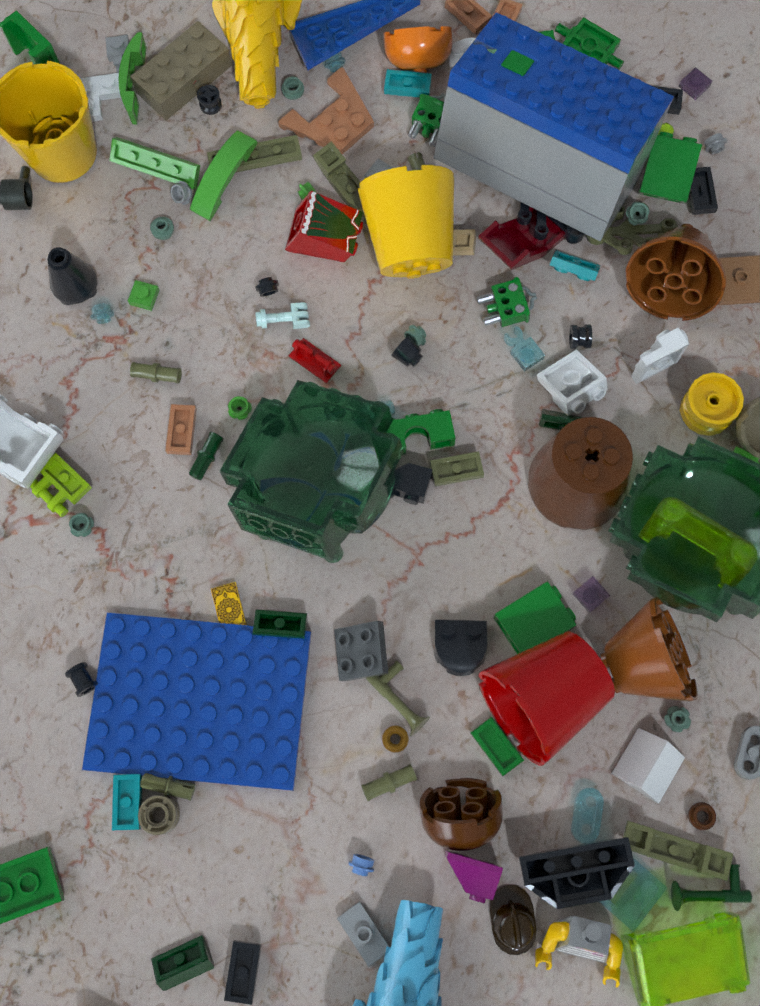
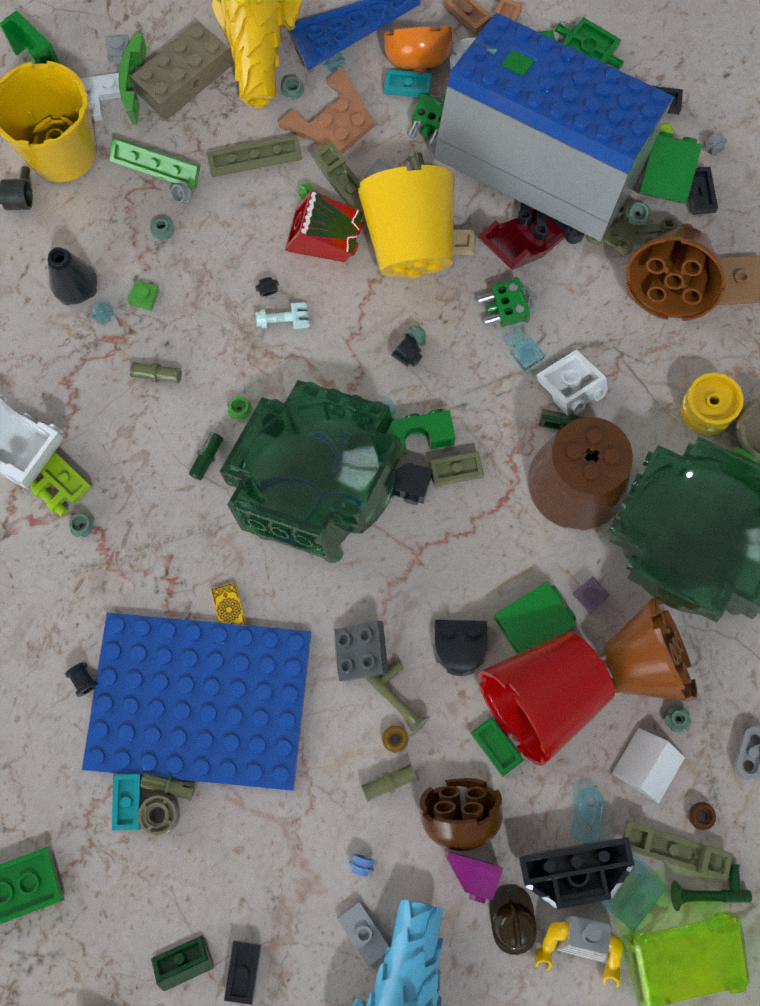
(181, 429): nougat plate -> none
(205, 95): black wheel -> none
(220, 172): bright green slope -> none
(280, 624): dark green slope -> none
(314, 360): red hinge -> none
(567, 263): teal plate -> none
(580, 336): black wheel -> none
(663, 354): white plate -> none
(695, 83): clear purple plate -> none
(733, 552): clear neon green windscreen -> none

